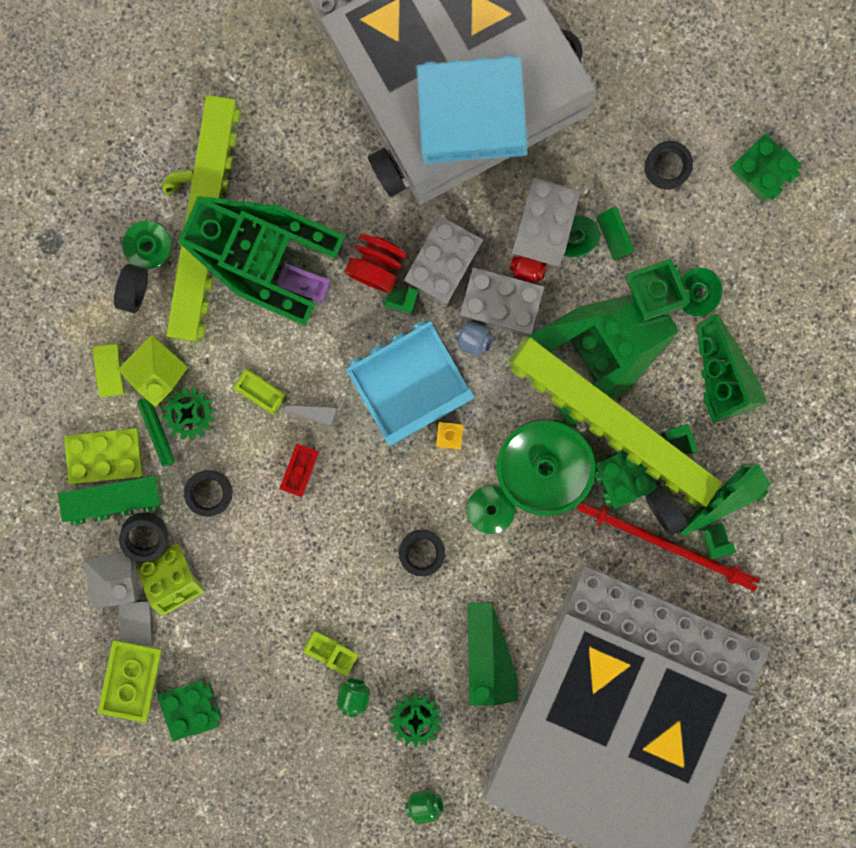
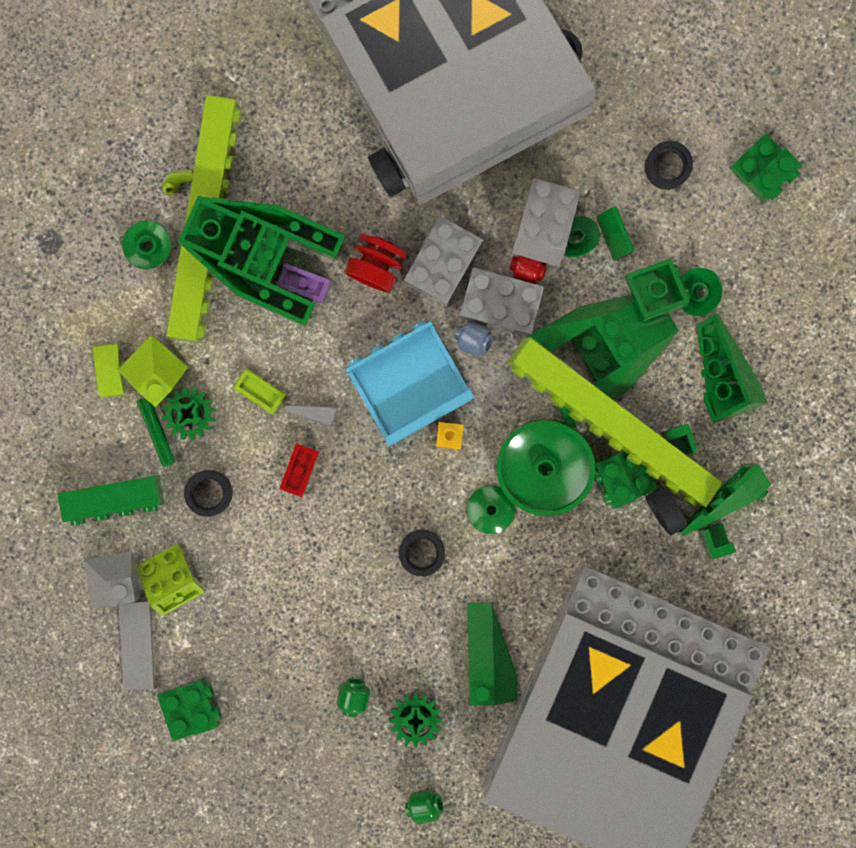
(103, 456): lime plate -> none
(130, 288): black tyre -> none
(130, 681): lime plate -> none
(143, 554): black tyre -> none
(330, 652): lime slope -> none
(401, 300): green panel -> none
(472, 109): medium azure panel -> none
(733, 574): red bar -> none

